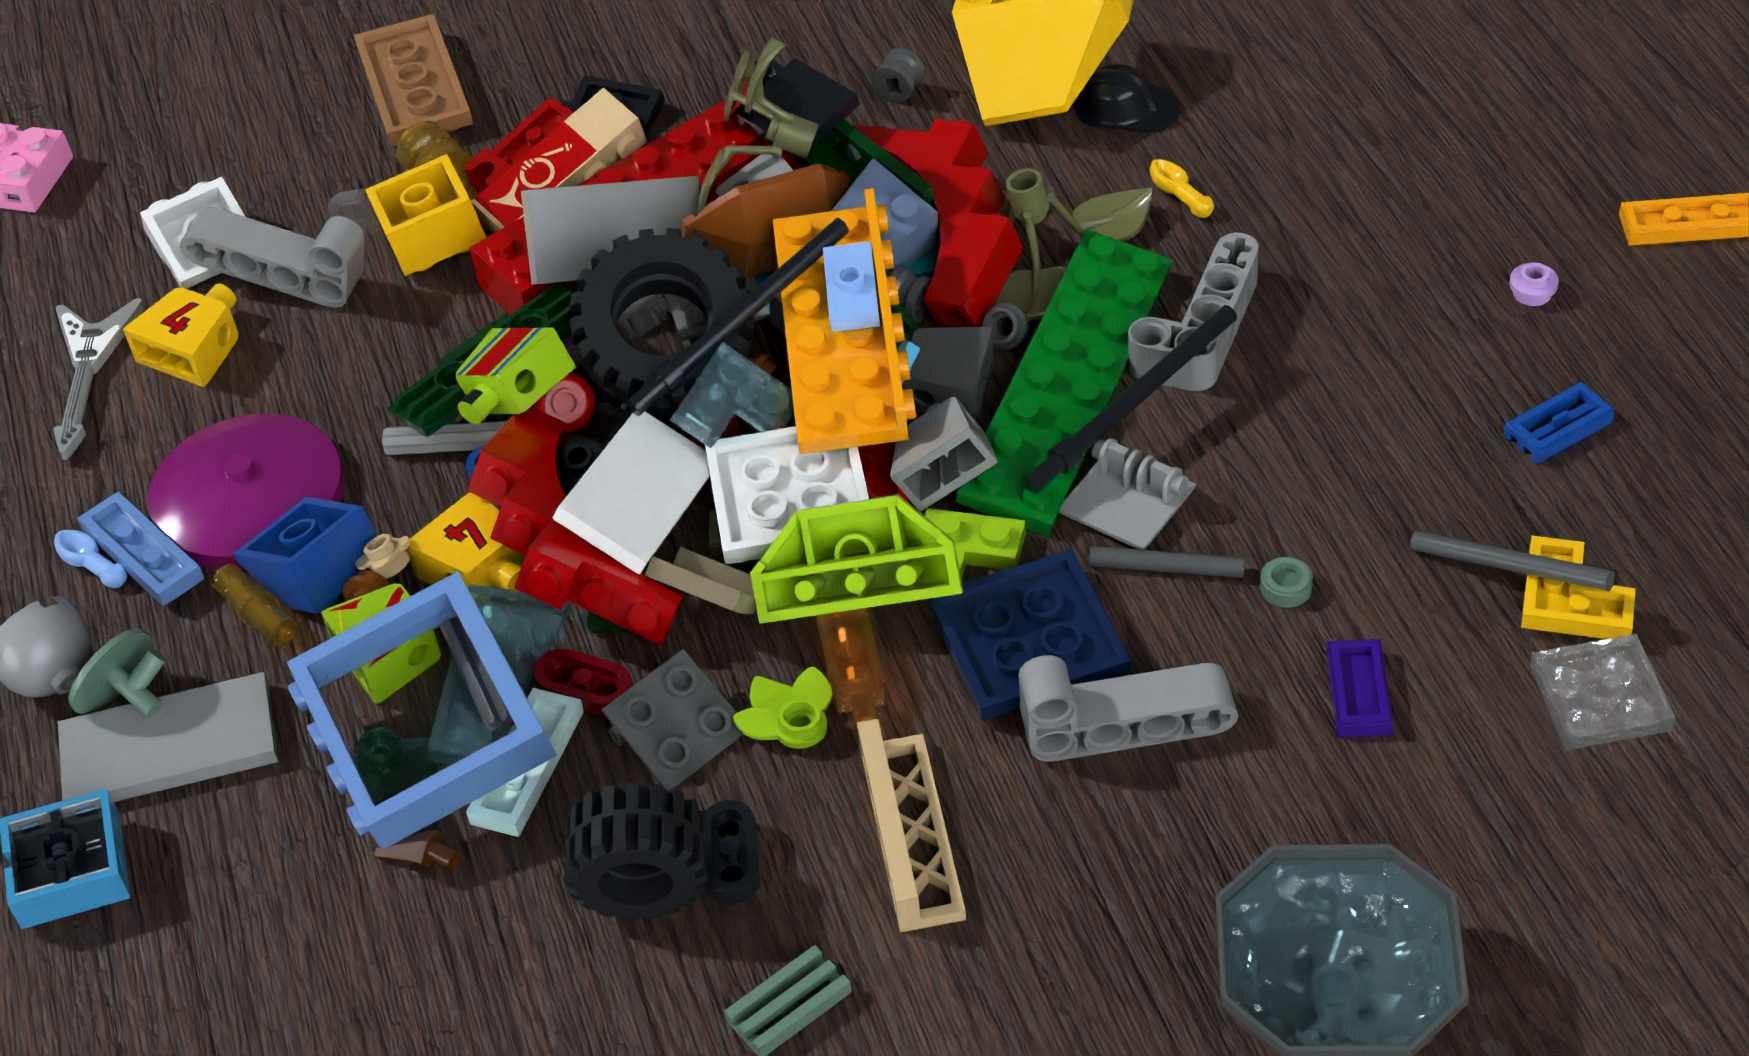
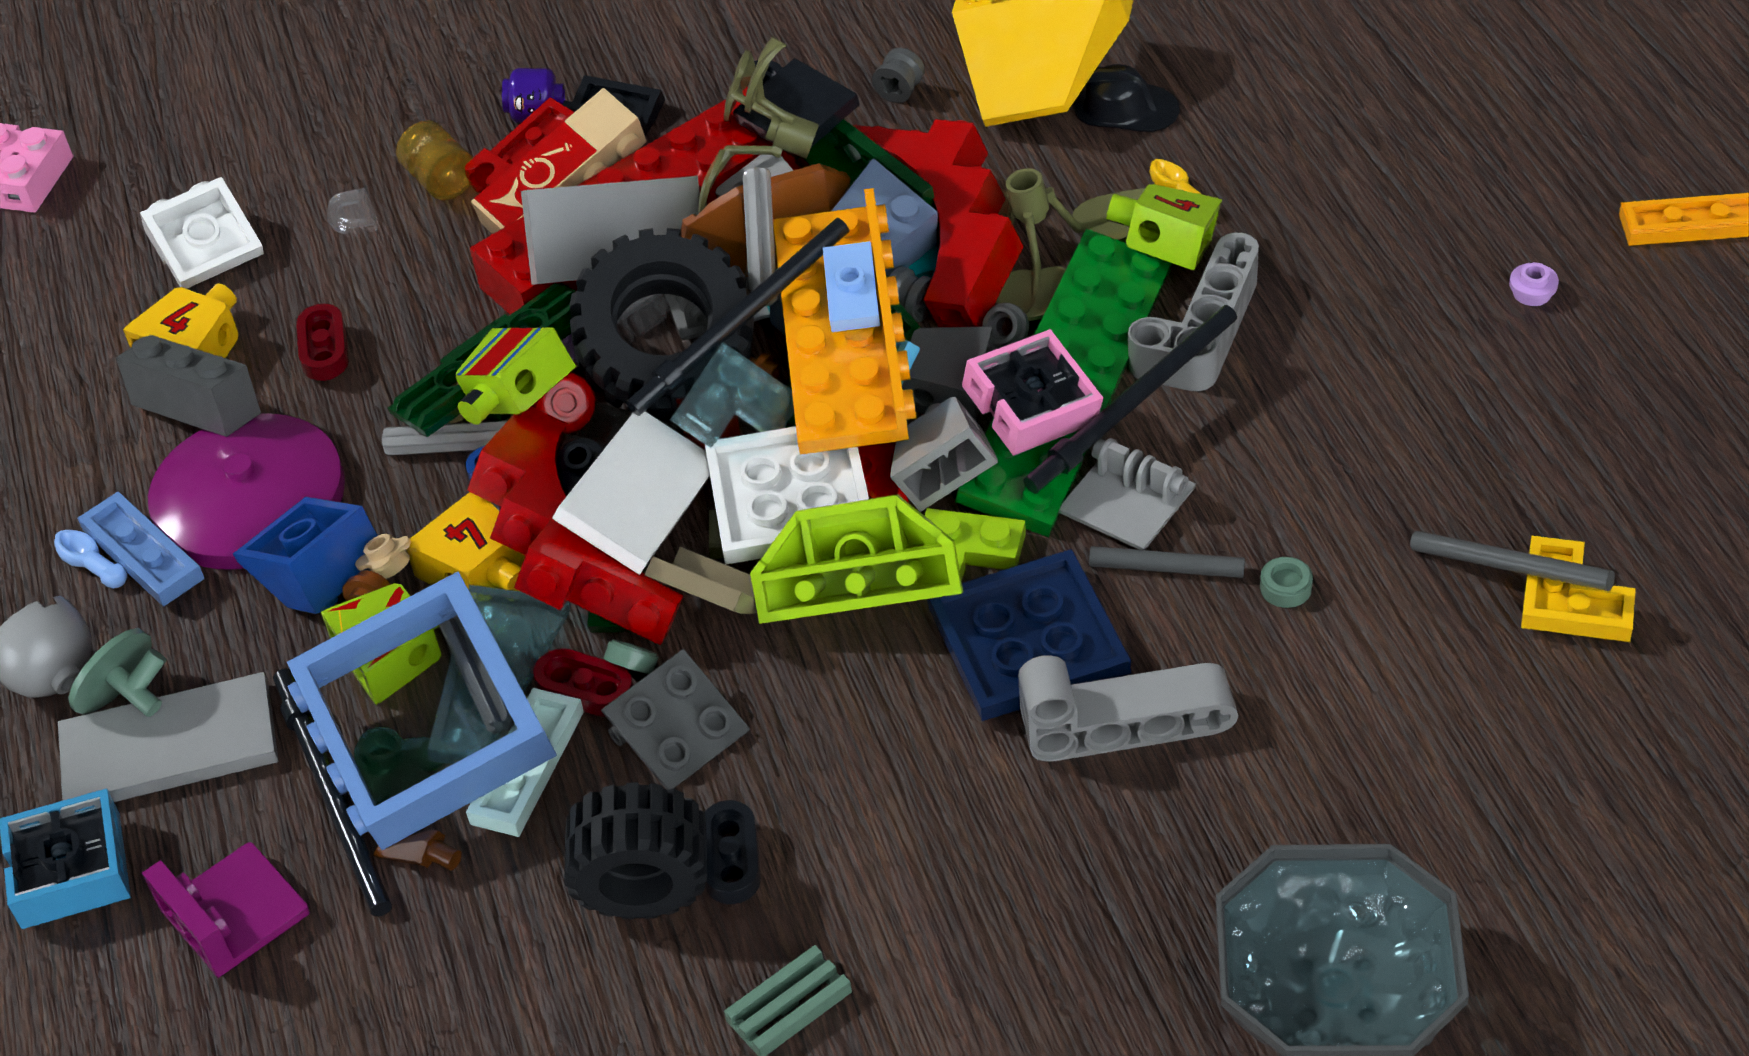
(89, 349): light grey piece -> none
(188, 385): none -> dark grey brick
(228, 907): none -> magenta bracket
(254, 605): clear yellow pin -> none
(279, 259): light grey beam -> none
(322, 342): none -> dark red plate
(336, 804): none -> black bar
(412, 77): medium nougat plate -> none
(426, 215): yellow brick -> none
(528, 91): none -> dark purple head
(631, 656): none -> sand green tile
(759, 226): none -> light grey axle
(781, 710): lime plate -> none
(852, 663): clear orange hinge -> none
(892, 823): tan fence -> none
(1031, 391): none -> piece
(1167, 223): none -> lime torso
(1359, 688): dark purple tile -> none
(1566, 426): blue tile -> none
(1602, 692): clear plate -> none

